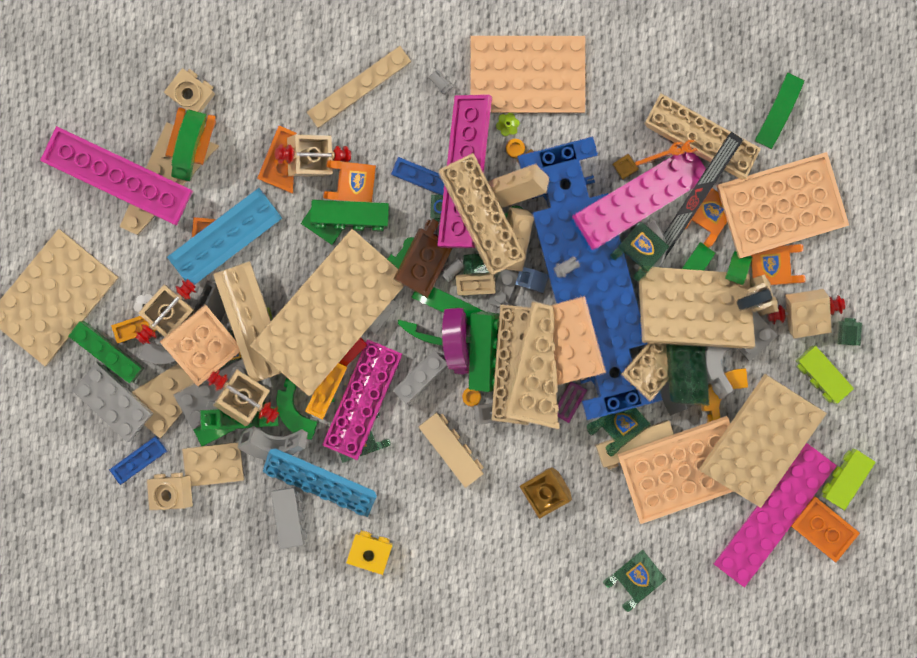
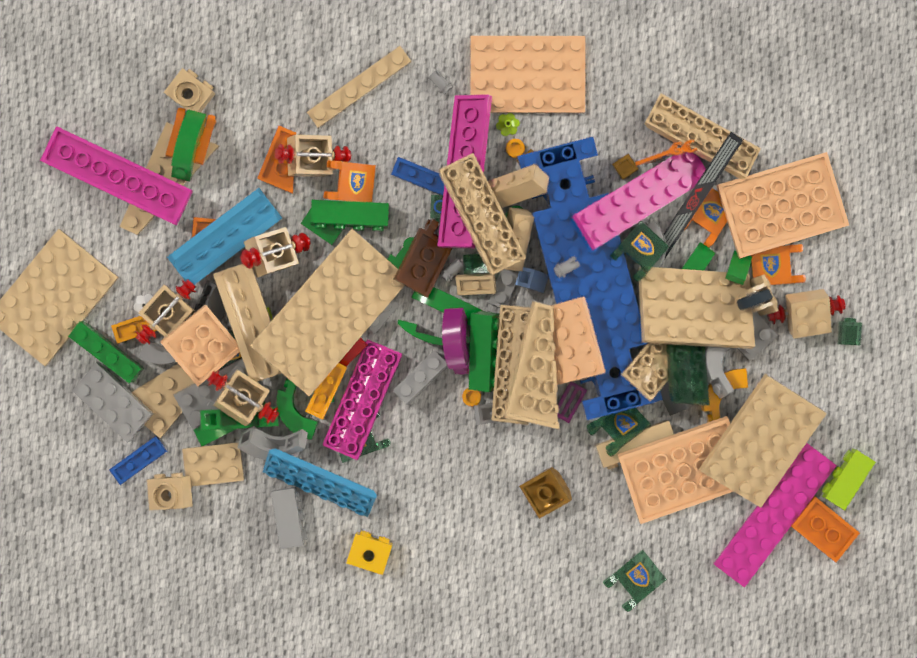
(273, 251): none -> tan brick
(451, 450): tan brick -> none
(780, 110): green slope -> none
(823, 375): lime brick -> none

